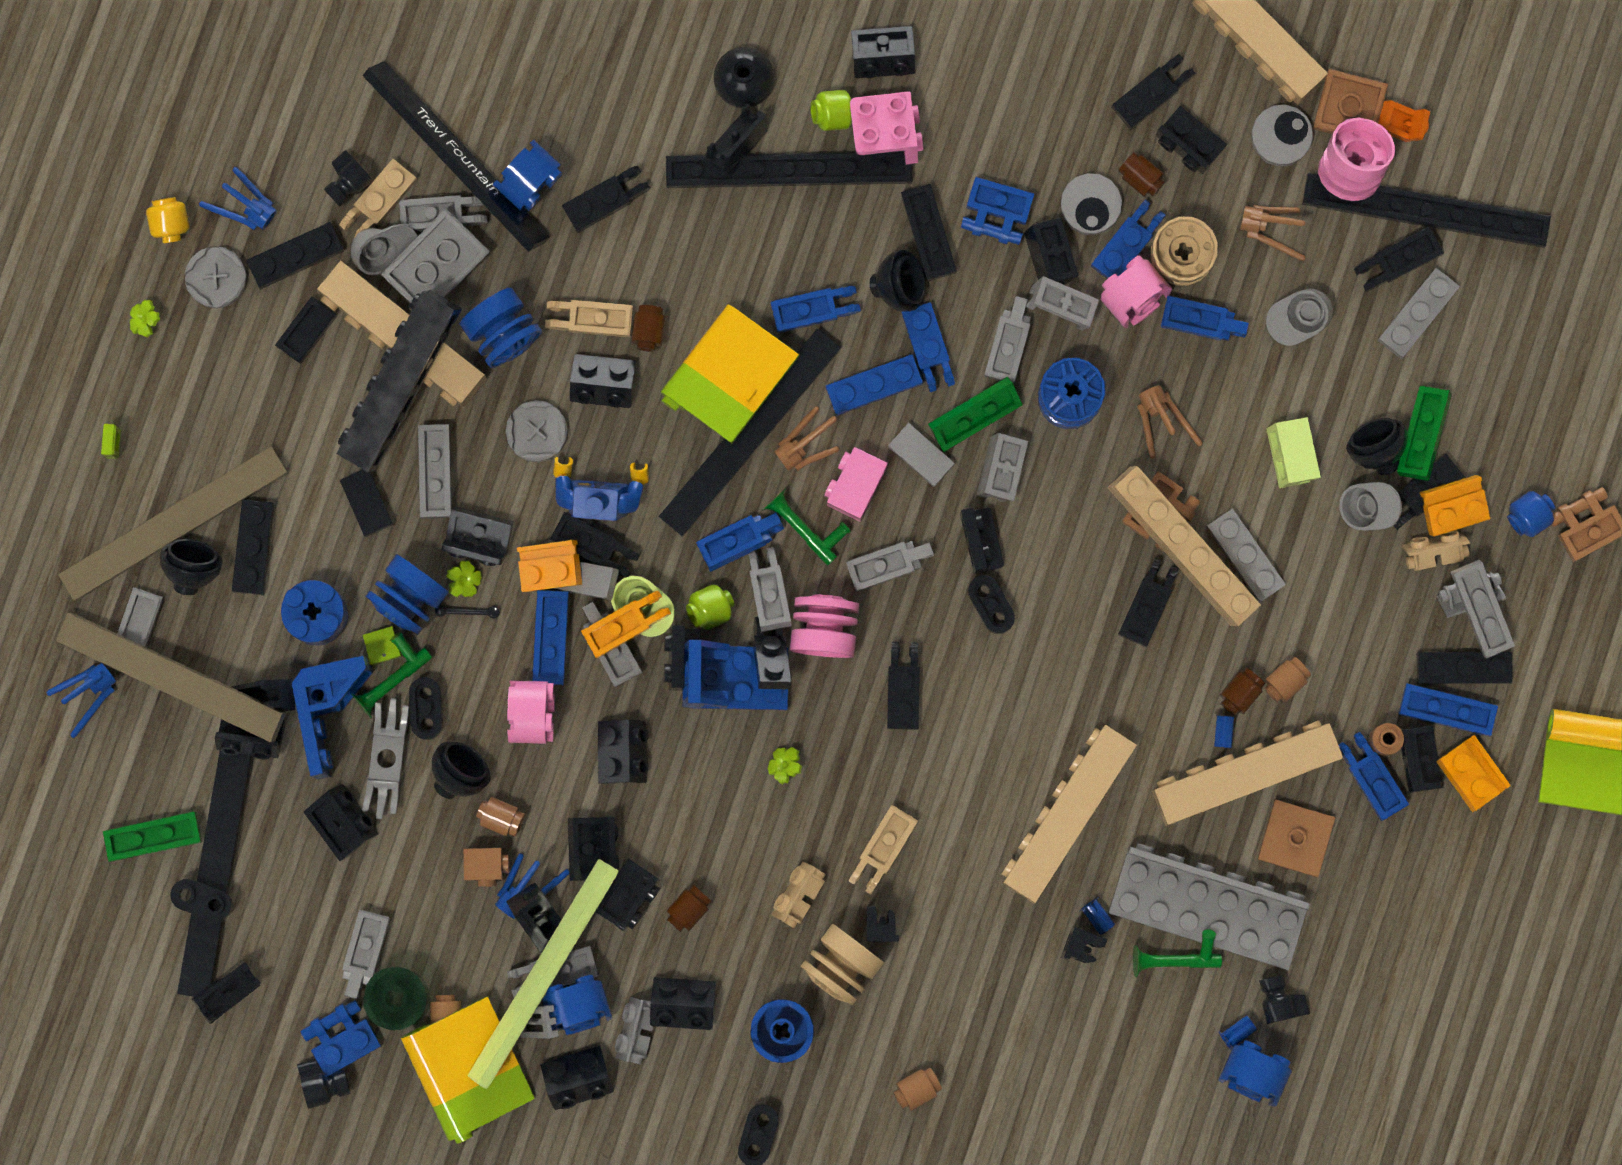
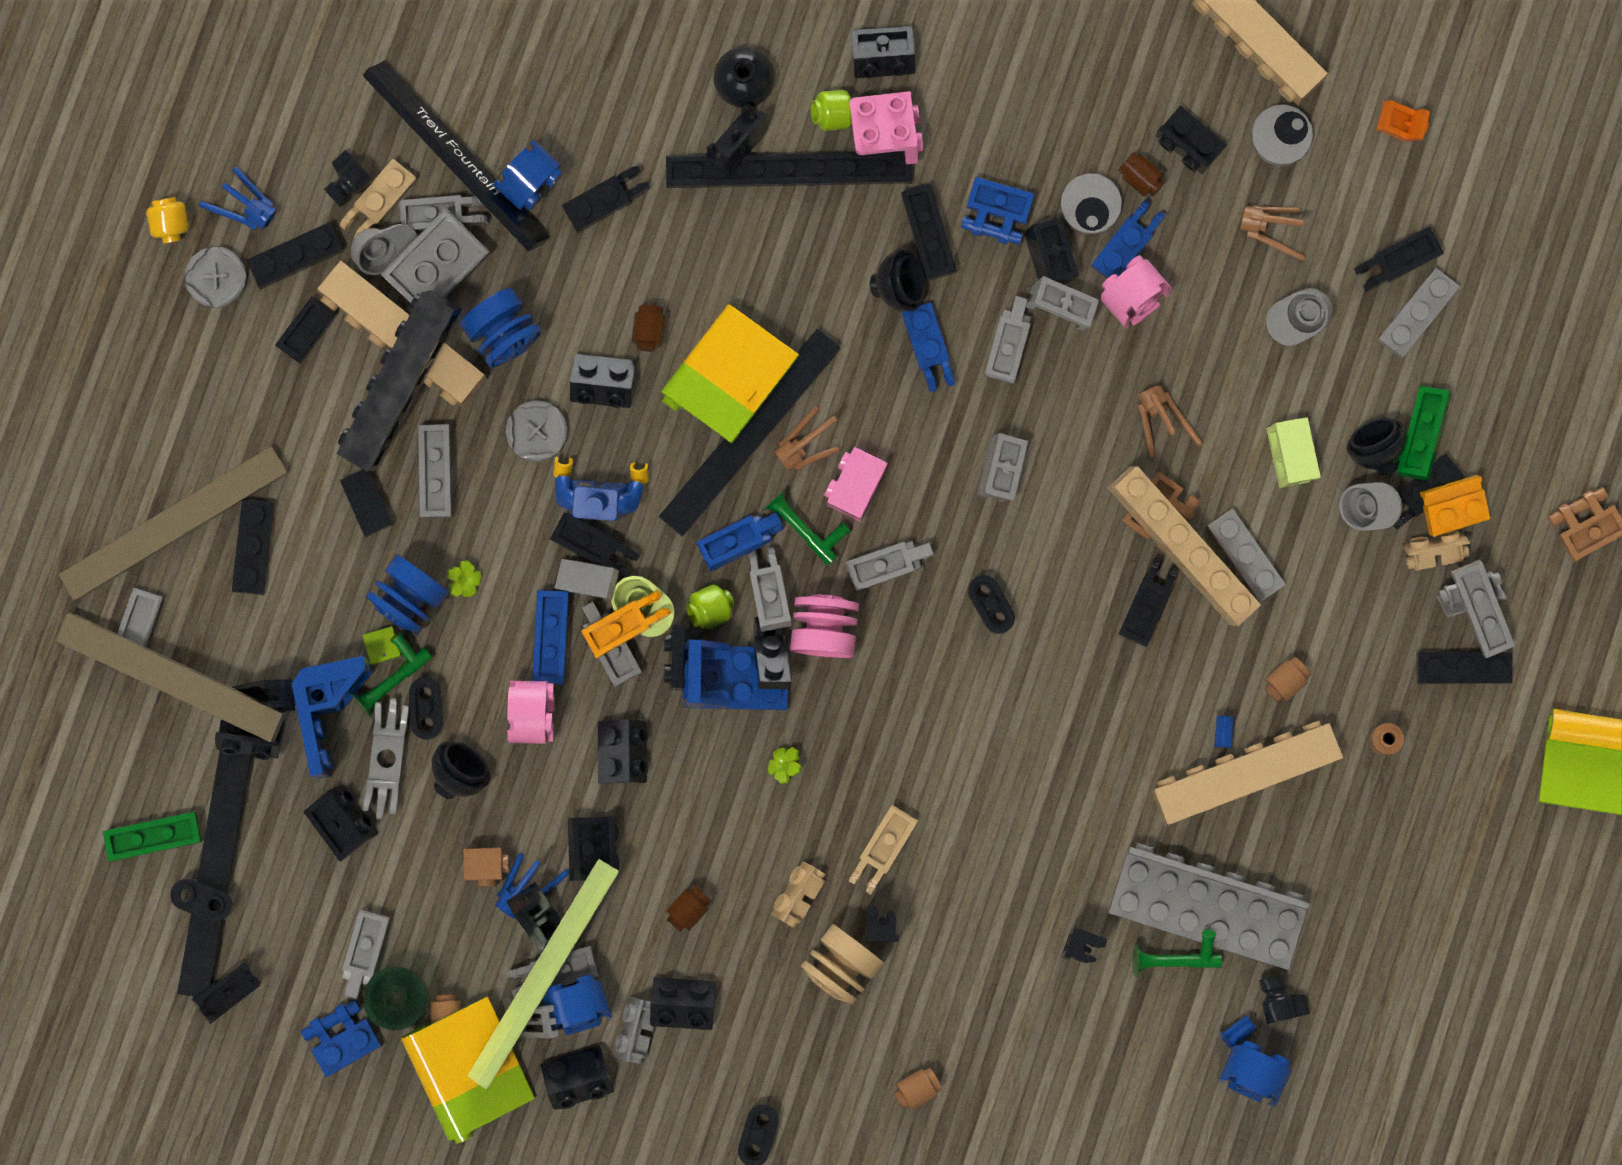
(96, 679): blue plant -> none
(111, 441): lime tile -> none
(143, 318): lime plant -> none
(190, 564): black piece -> none
(319, 1088): black piece -> none
(328, 623): blue brick -> none
(477, 536): black bracket -> none
(493, 612): black hinge -> none
(500, 817): medium nougat brick -> none
(549, 566): light orange plate -> none
(592, 318): tan hinge -> none
(627, 895): black bracket -> none
(764, 1034): blue brick -> none
(812, 308): blue hinge -> none
(874, 385): blue plate -> none
(903, 690): black hinge -> none
(921, 455): light grey tile -> none
(975, 414): green plate -> none
(981, 539): black bracket -> none
(1068, 814): tan brick -> none
(1074, 411): blue wheel -> none
(1098, 916): blue piece -> none
(1150, 93): black hinge -> none
(1194, 236): tan wheel -> none
(1201, 319): blue hinge -> none
(1242, 692): reddish brown brick -> none
(1296, 838): medium nougat plate -> none
(1346, 98): medium nougat plate -> none
(1356, 159): bright pink wheel -> none
(1374, 779): blue hinge -> none
(1420, 760): black hinge -> none
(1436, 212): black tile -> none
(1448, 710): blue plate -> none
(1473, 773): light orange plate -> none
(1531, 514): blue head -> none

